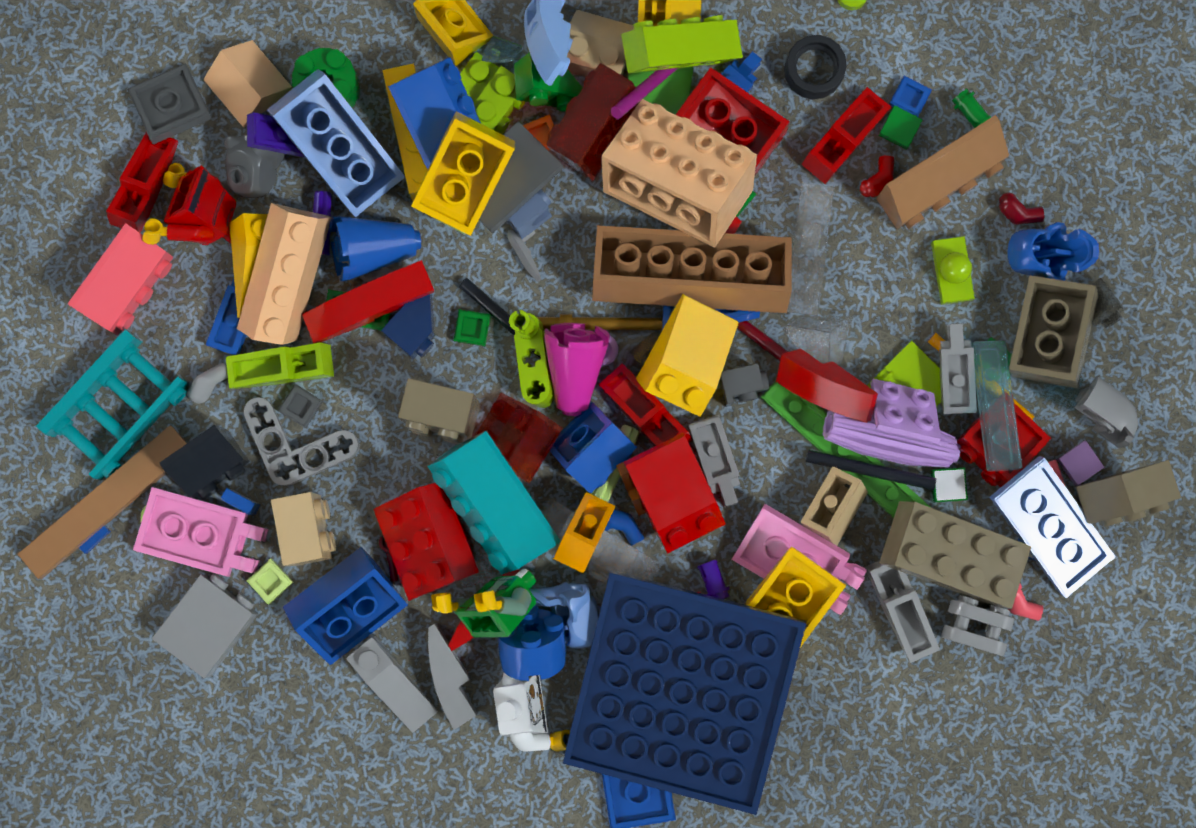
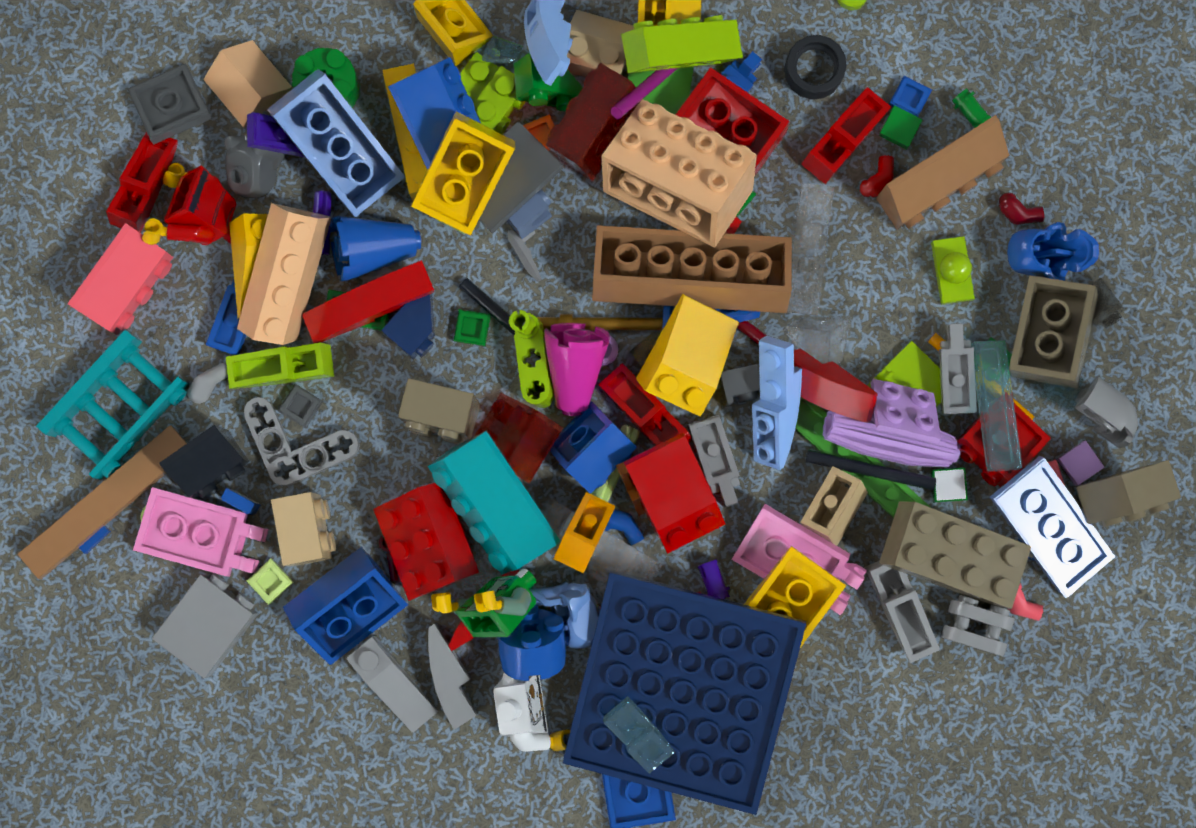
(638, 734): none -> clear light blue slope
(779, 402): none -> light blue slope

